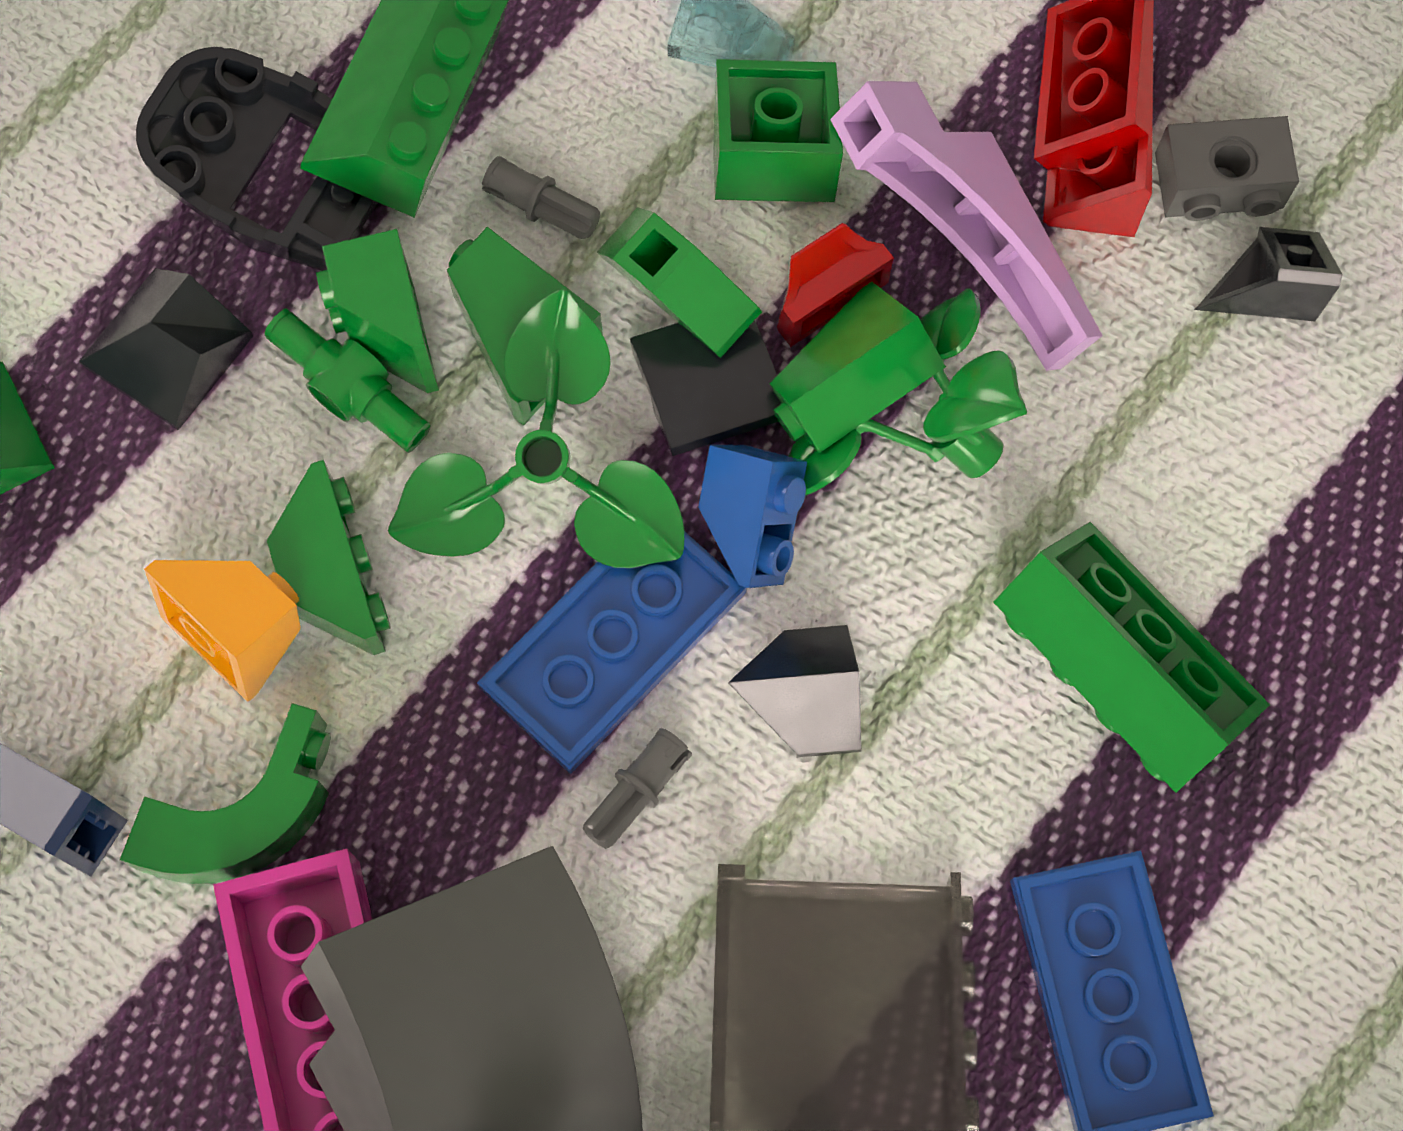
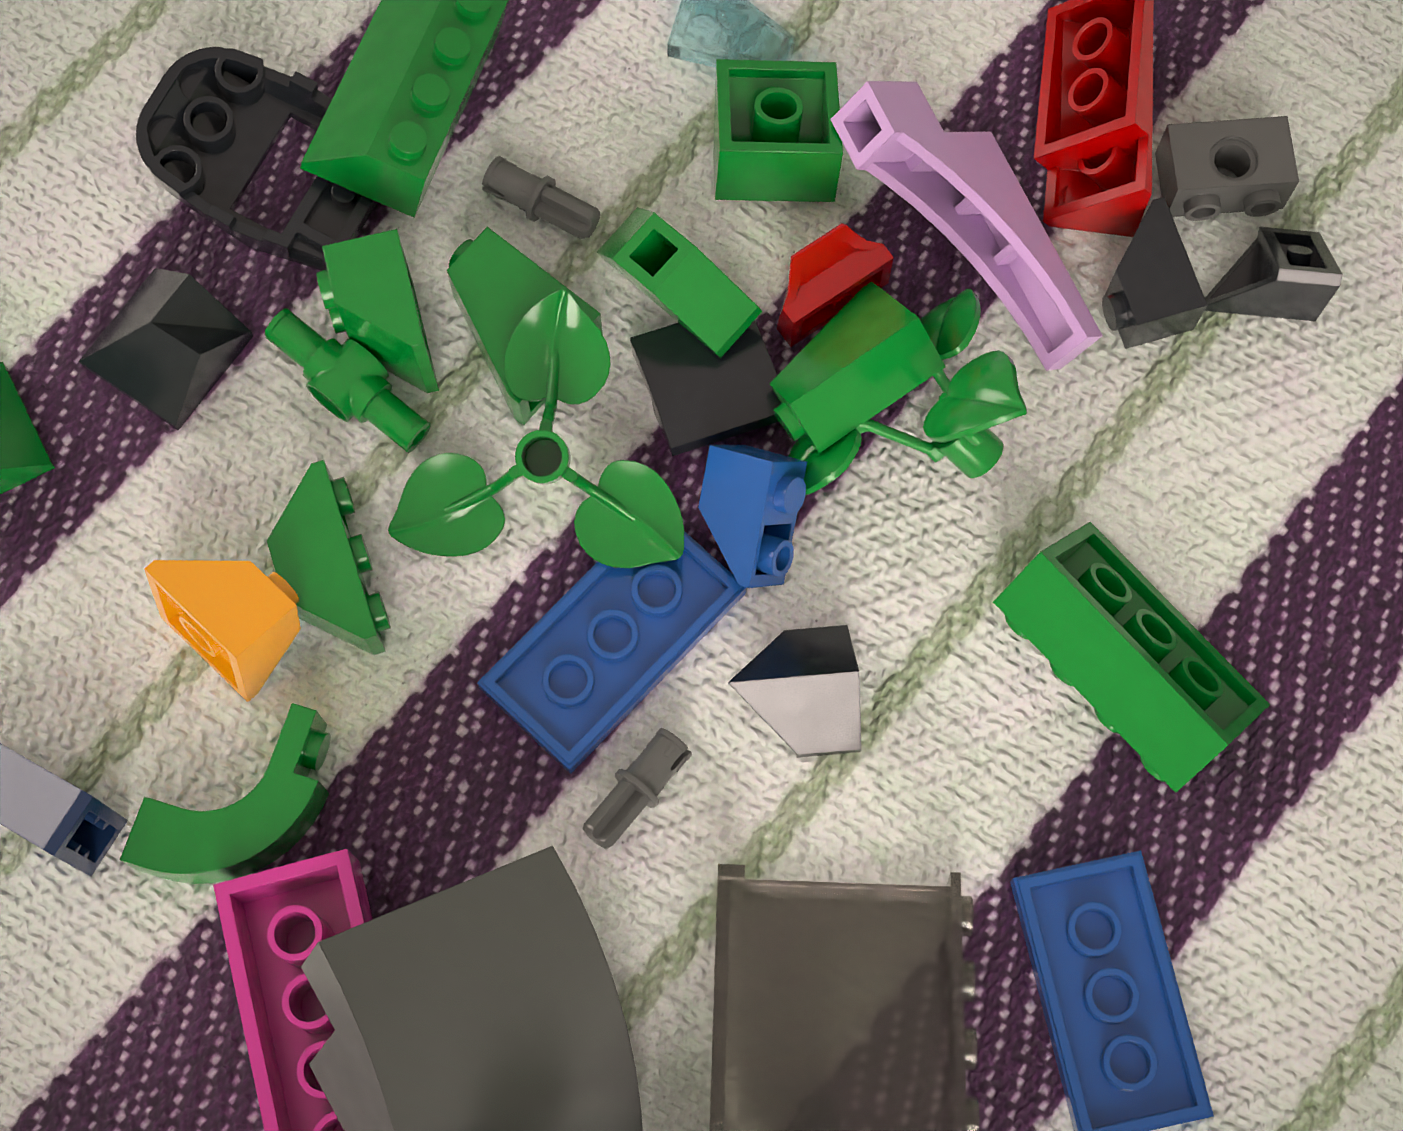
(1154, 284): none -> black slope

